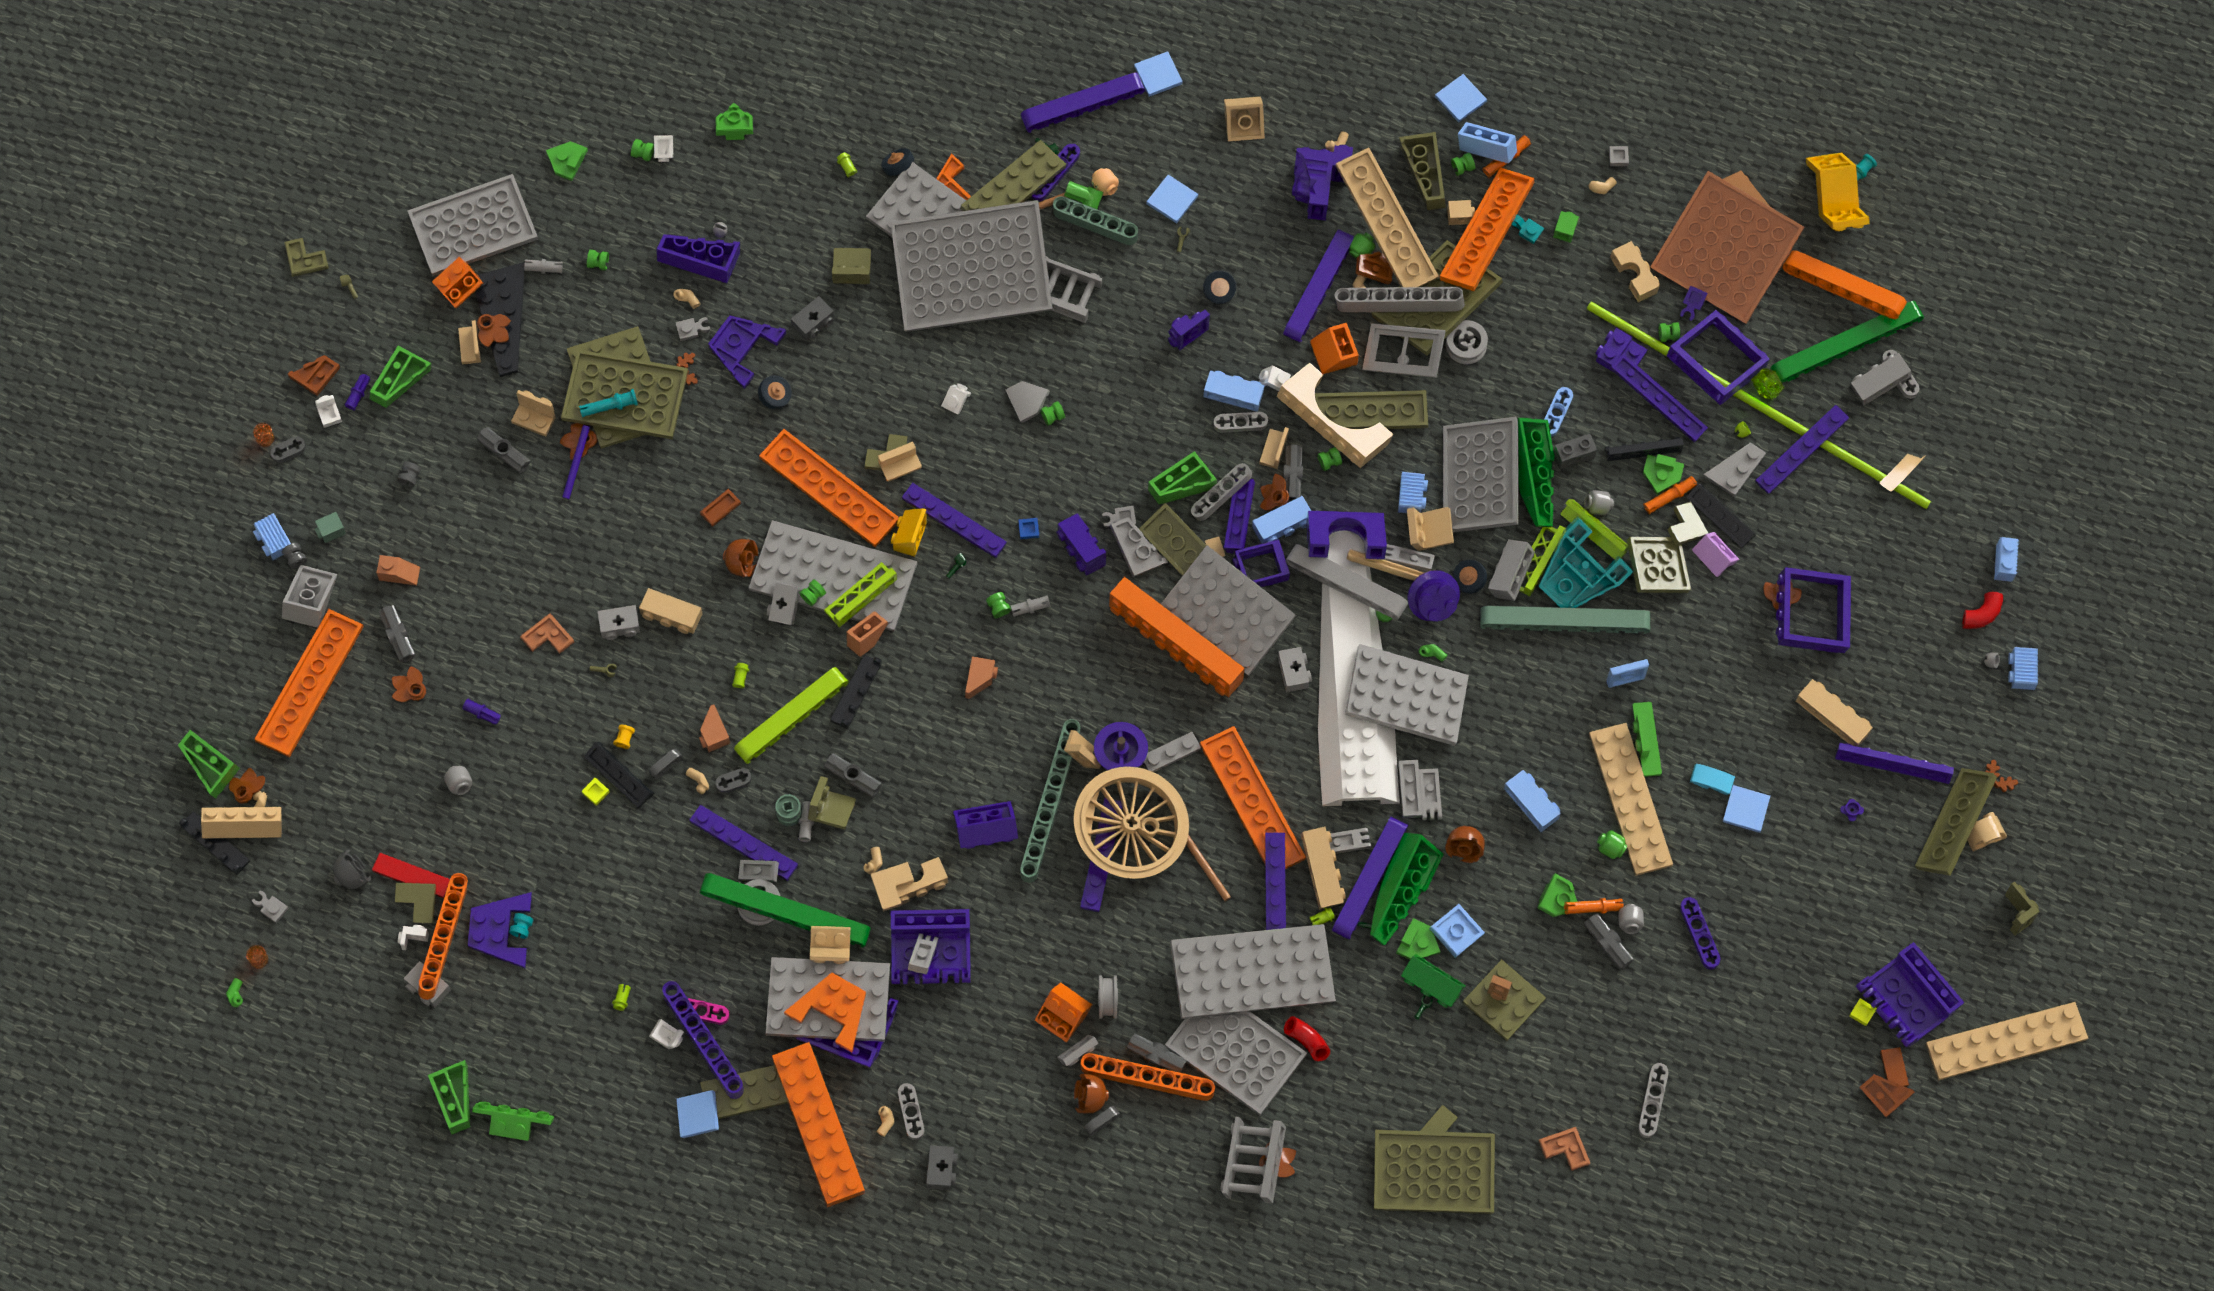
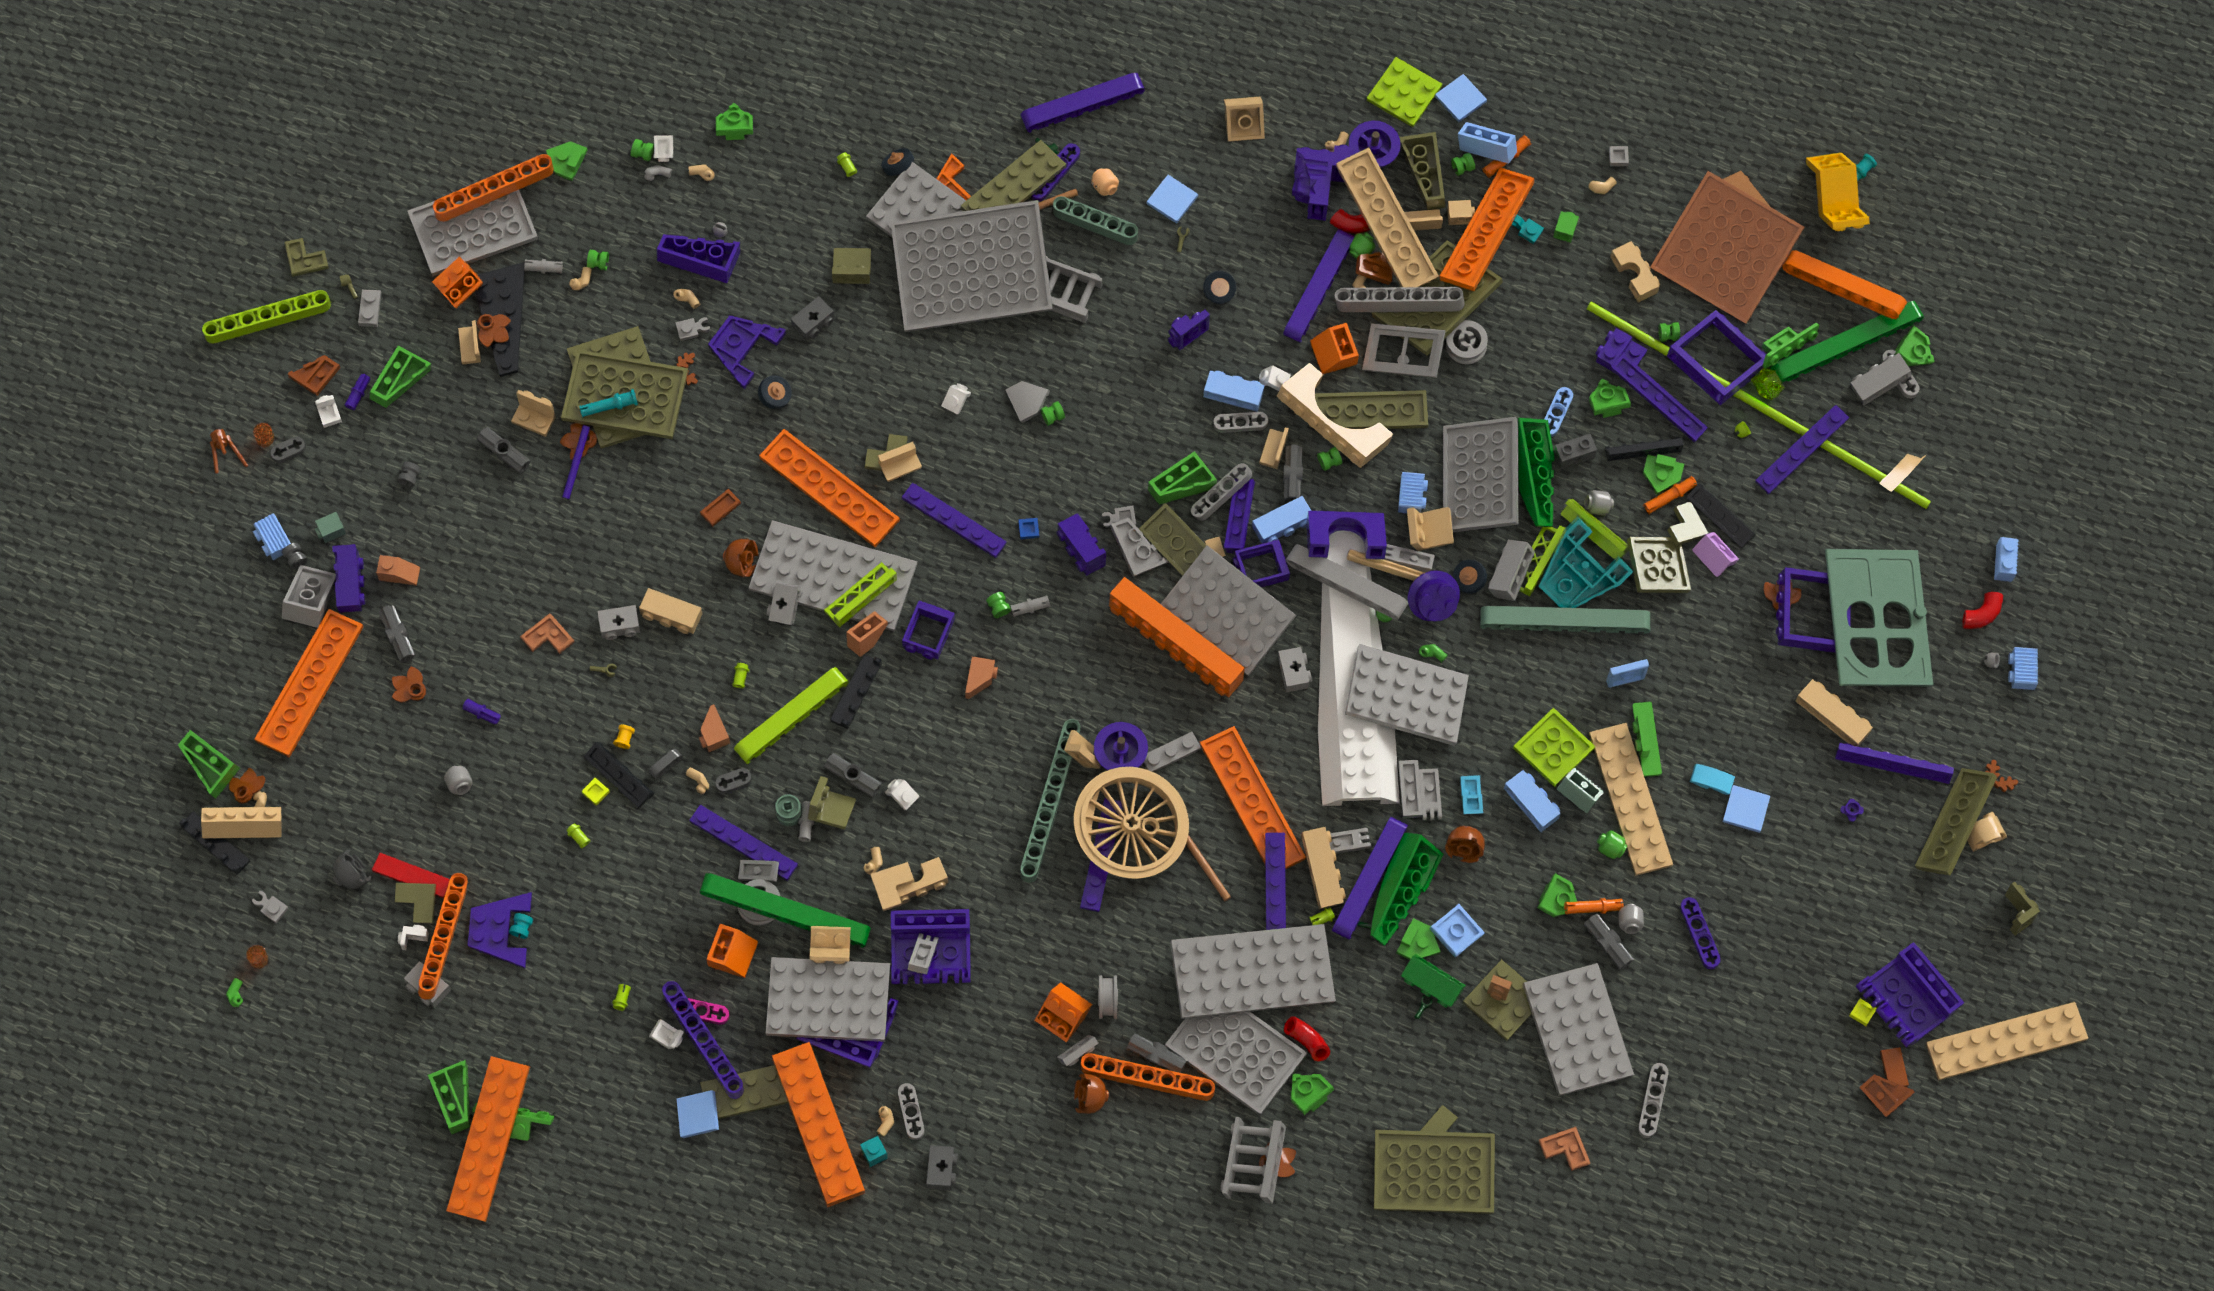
(220, 440): none -> dark orange plant
(256, 316): none -> lime beam
(348, 578): none -> dark purple wedge
(369, 308): none -> light grey plate
(486, 194): none -> orange beam
(488, 1139): none -> orange plate
(575, 832): none -> lime pin
(583, 281): none -> tan arm
(657, 170): none -> light grey arm
(702, 170): none -> tan arm
(731, 951): none -> orange slope
(812, 592): bright green wheel -> none
(836, 1000): orange wing -> none
(873, 1151): none -> teal brick
(902, 793): none -> white bracket
(910, 531): yellow slope -> none
(936, 614): none -> dark purple window
(960, 562): dark green hand -> none
(985, 825): dark purple slope -> none
(1087, 195): bright green piece -> none
(1102, 1120): dark grey beam -> none
(1158, 74): light blue tile -> none
(1274, 494): dark orange plate -> none
(1309, 1091): none -> bright green plate
(1349, 223): none -> red cylinder
(1378, 137): none -> dark purple piece
(1404, 92): none -> lime plate
(1425, 219): none -> tan panel
(1471, 795): none -> medium azure slope
(1554, 747): none -> lime plate
(1578, 1029): none -> light grey plate
(1580, 790): none -> sand green brick
(1608, 399): none -> bright green plate
(1694, 299): dark purple plate -> none
(1736, 469): light grey wing -> none
(1786, 342): none -> bright green bracket
(1876, 580): none -> sand green door
(1915, 348): none -> bright green plate

